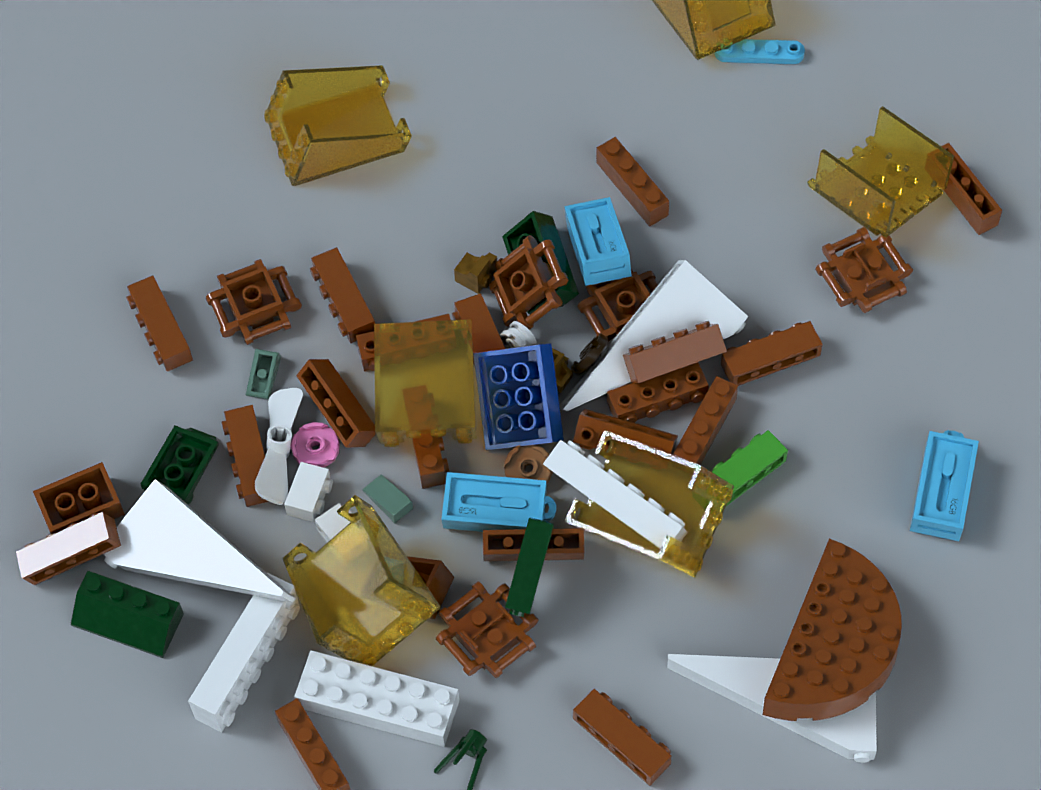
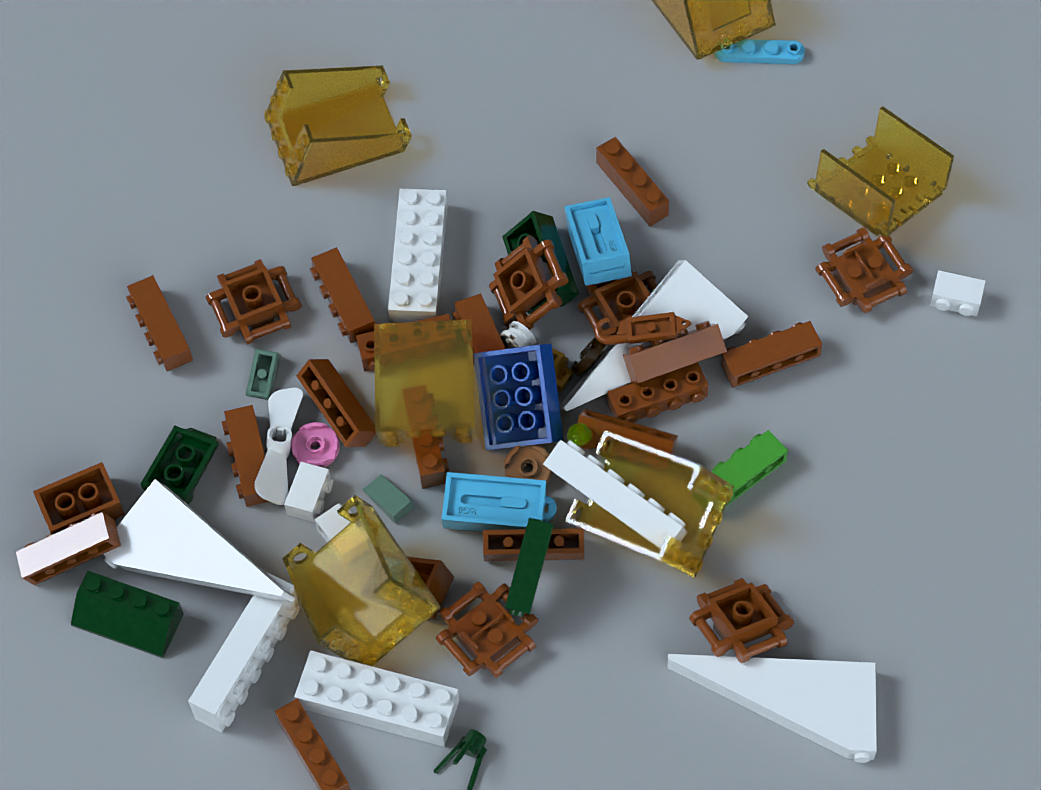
(417, 255): none -> white brick
(475, 271): pearl gold brick -> none
(579, 434): none -> clear neon green plate
(622, 736): dark orange brick -> none
(643, 329): none -> dark orange plate
(707, 421): dark orange brick -> none
(741, 616): none -> dark orange brick
(839, 642): dark orange brick -> none
(944, 485): medium azure piece -> none
(957, 293): none -> white brick
(971, 196): dark orange brick -> none

